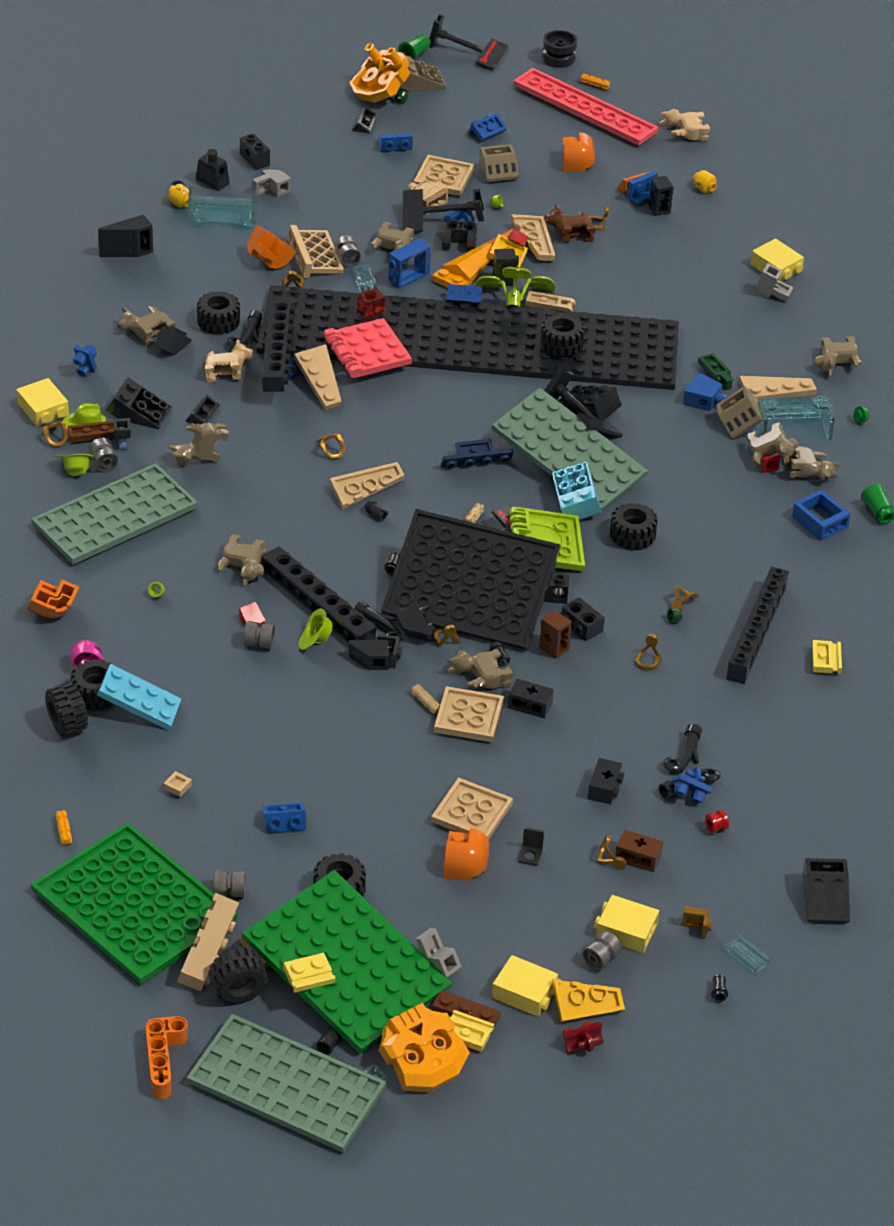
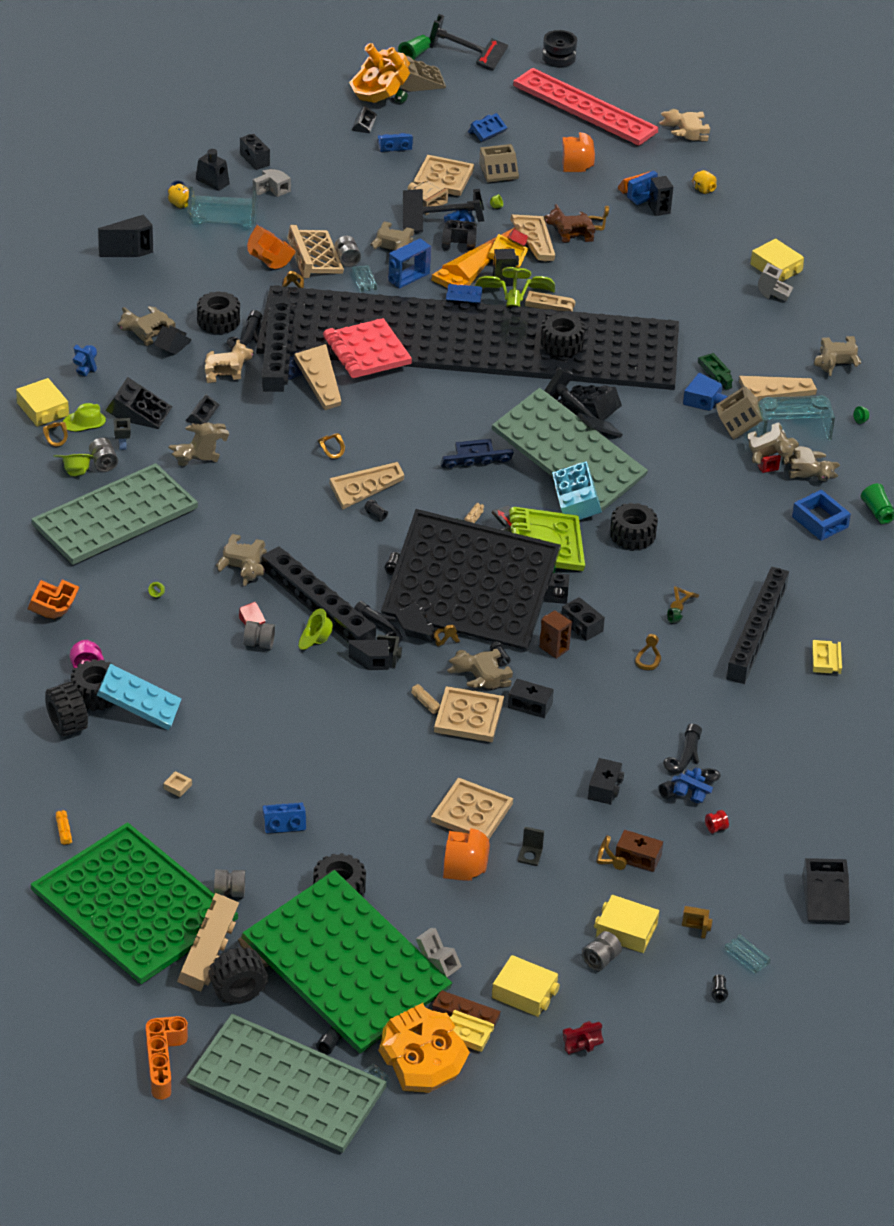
(91, 431): reddish brown plate -> none
(309, 972): light yellow plate -> none
(371, 302): clear red brick -> none
(585, 1000): yellow wing -> none
(594, 81): light orange axle -> none

